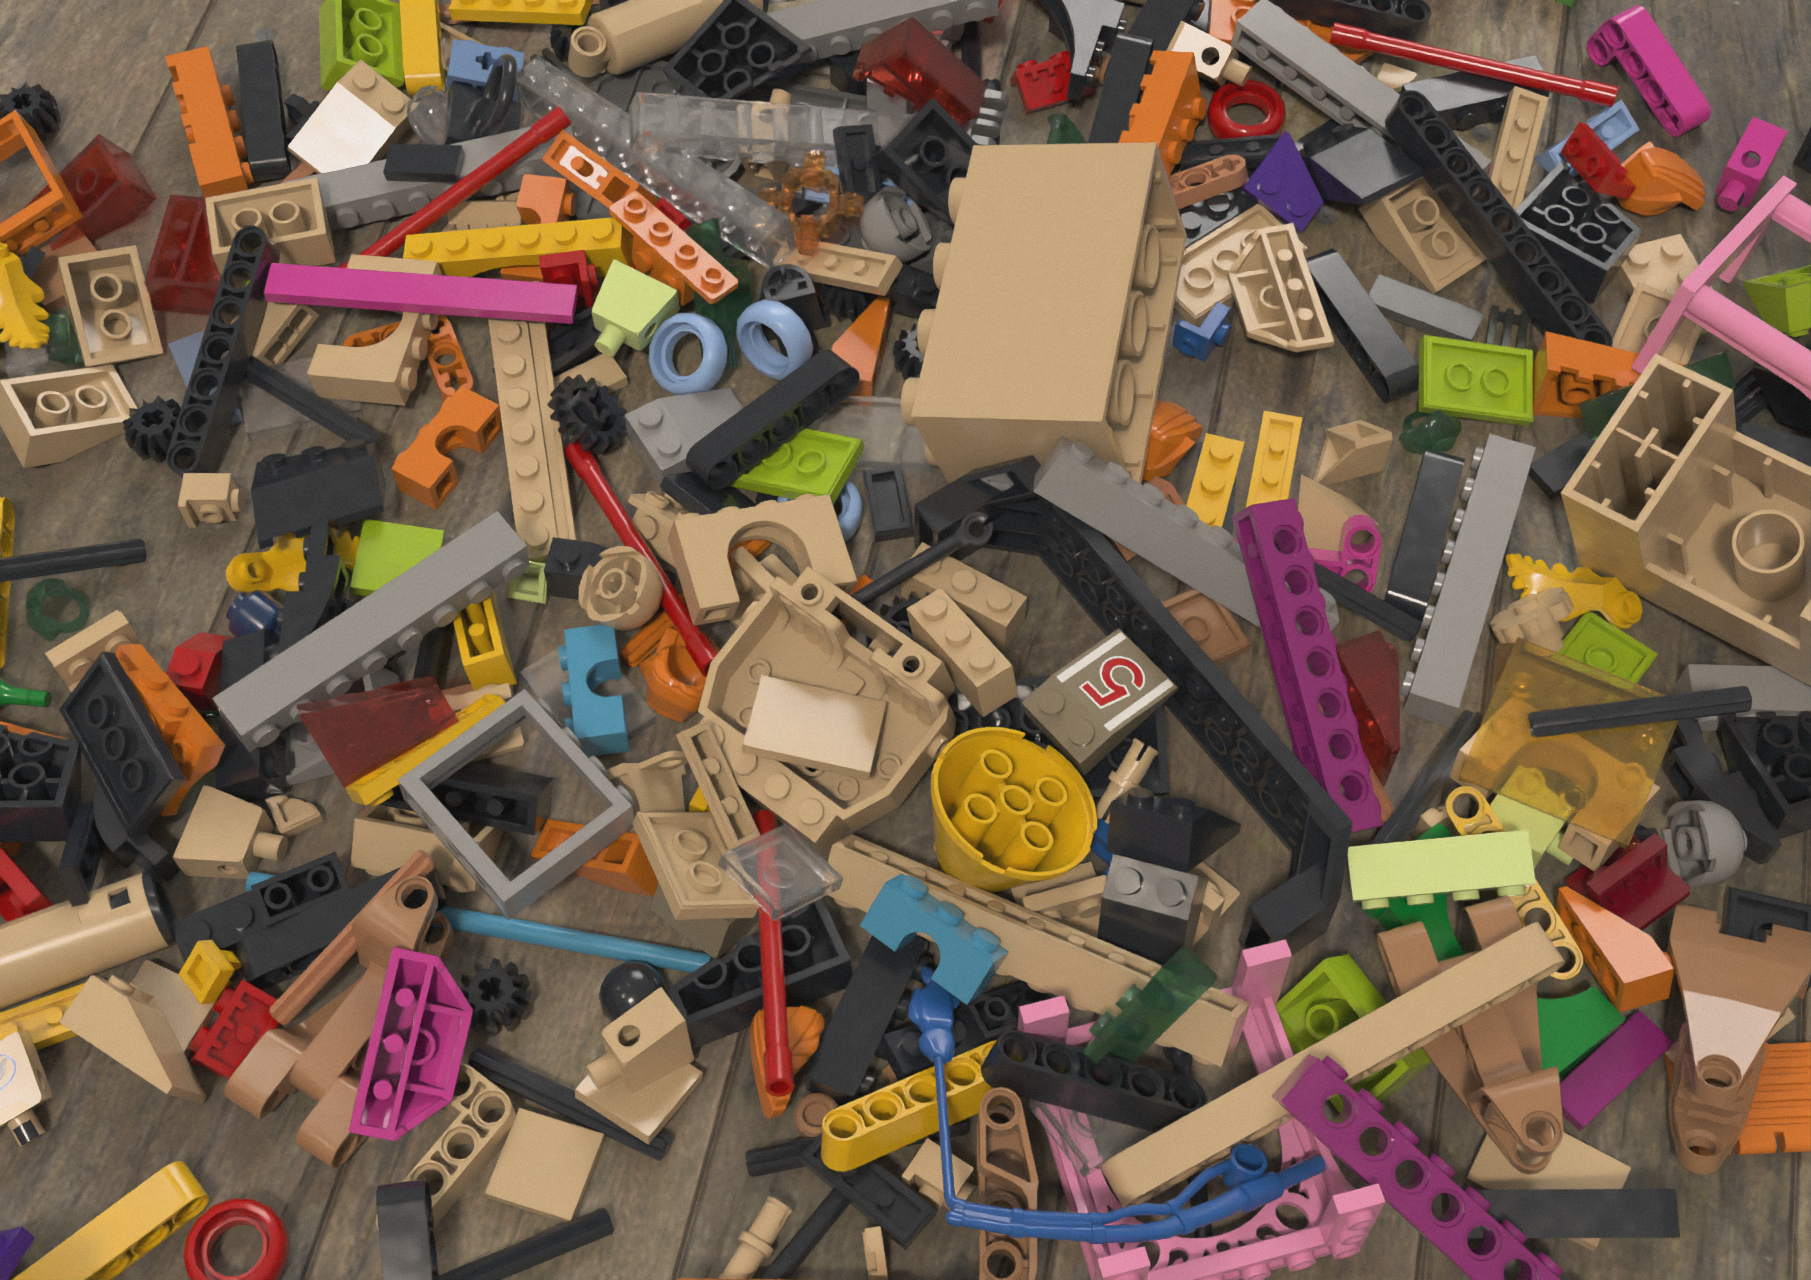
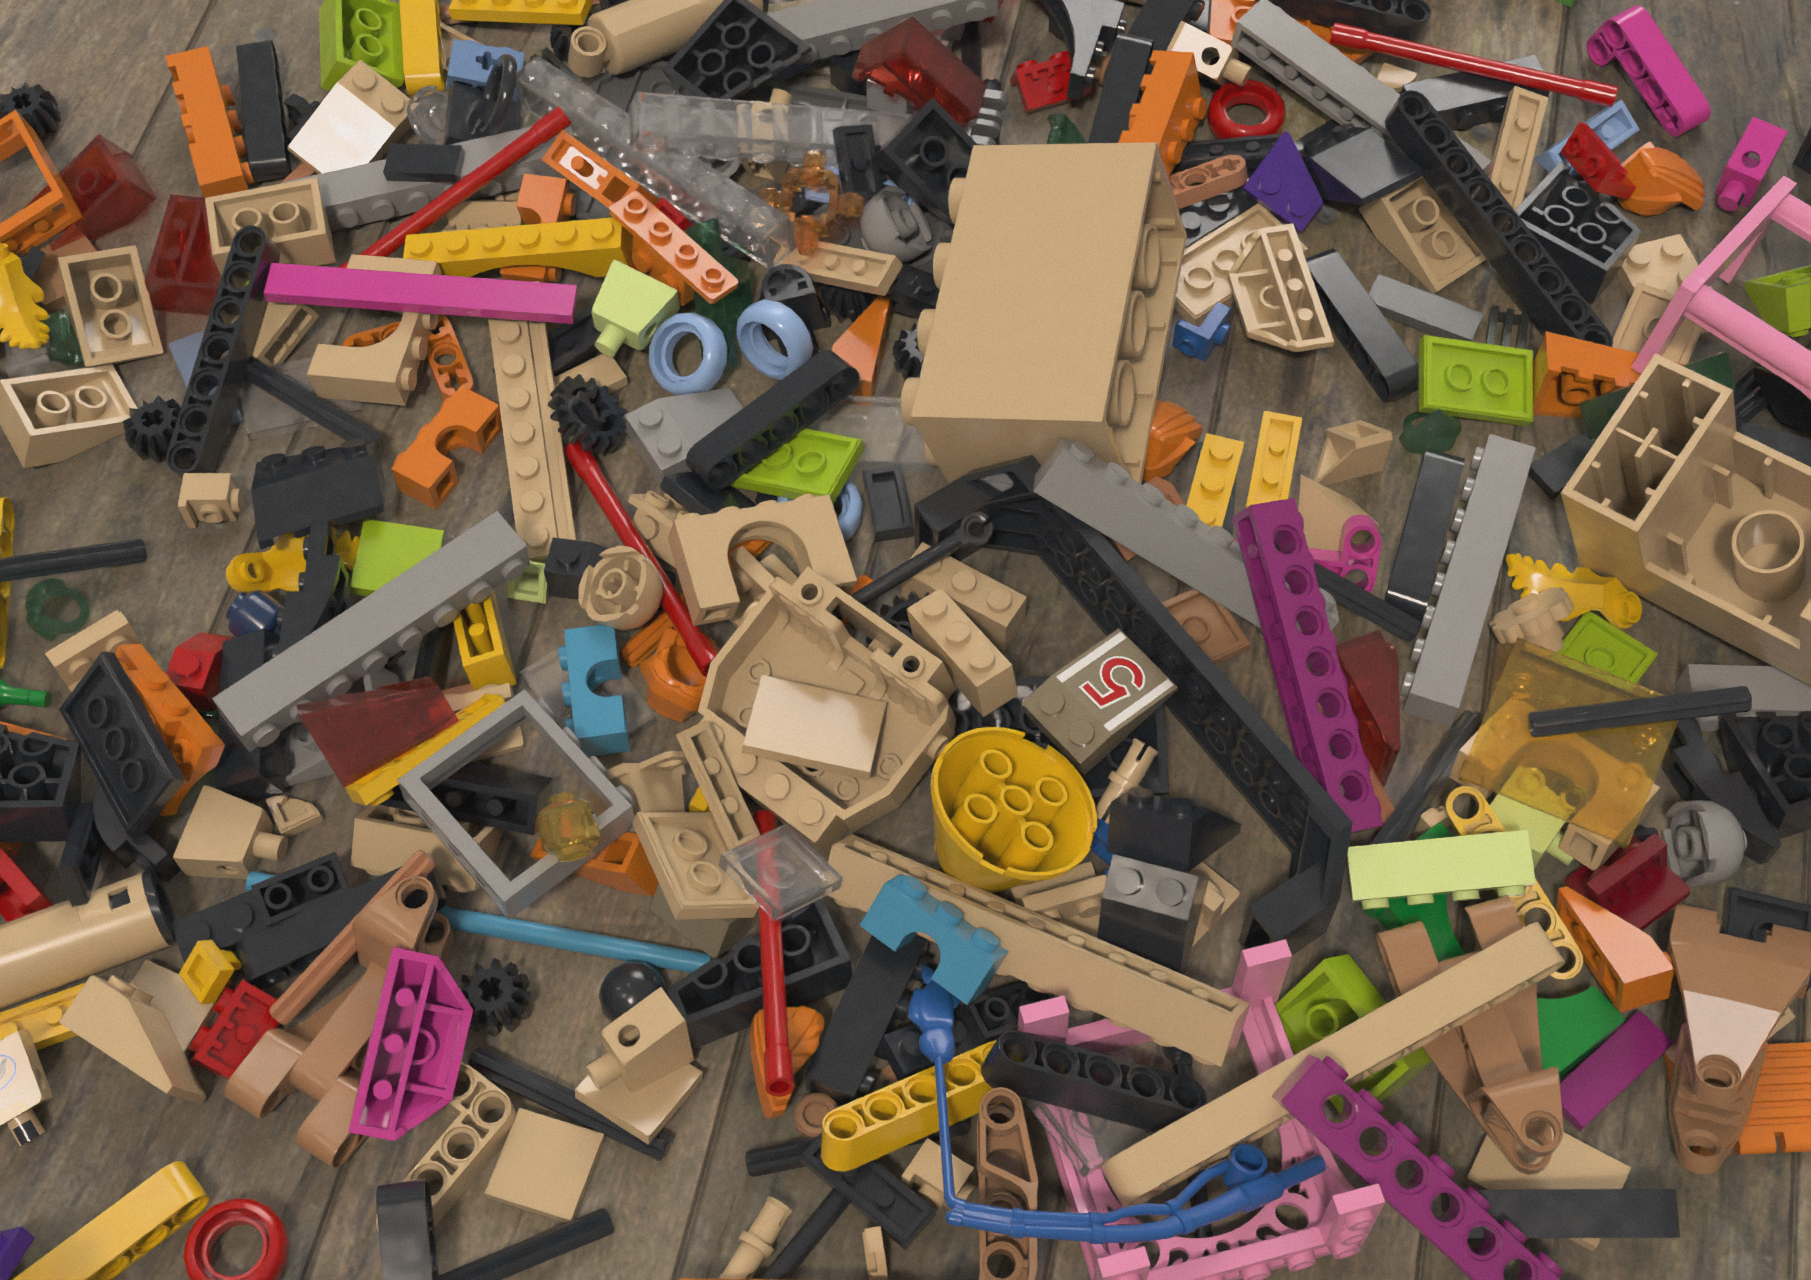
(568, 827): none -> clear yellow head
(573, 270): red bracket -> none
(1150, 1009): clear green bracket -> none

